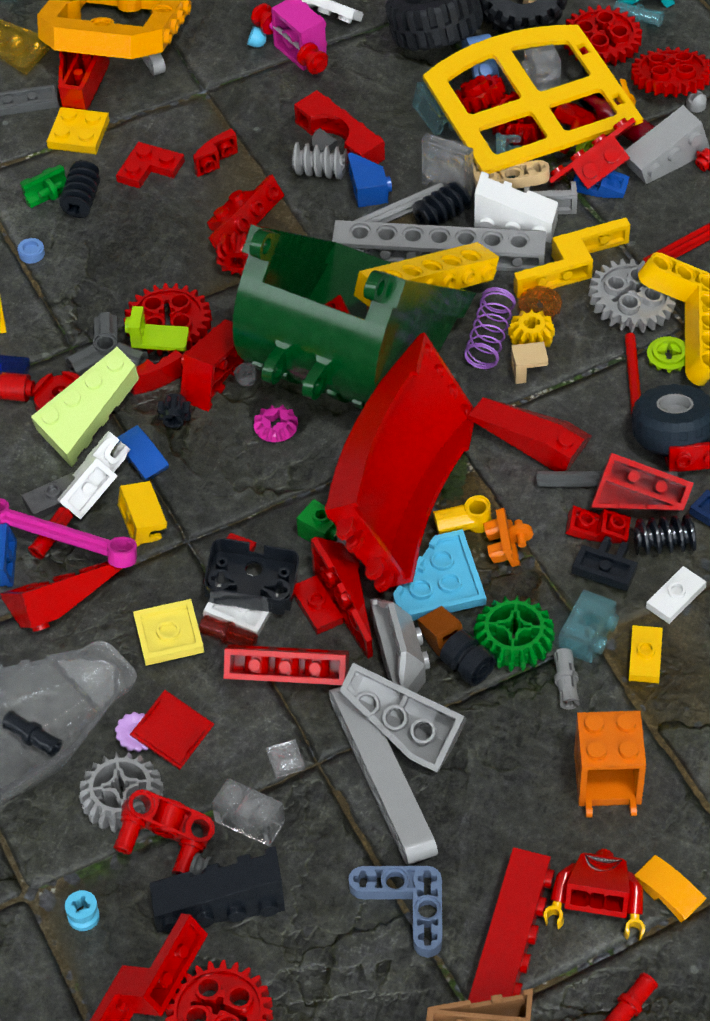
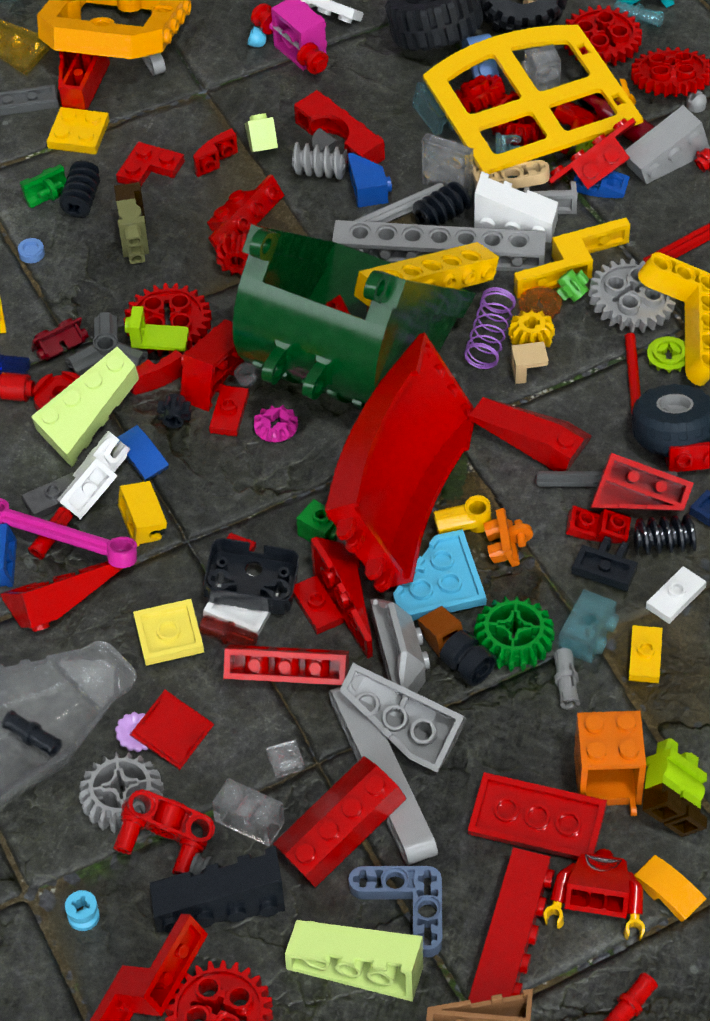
(49, 342): none -> dark red hinge
(132, 222): none -> olive hips
(229, 410): none -> red plate
(261, 133): none -> yellowish green slope
(340, 820): none -> red slope
(357, 957): none -> yellowish green wedge
(537, 817): none -> red plate
(572, 285): none -> bright green gear
(675, 788): none -> hips

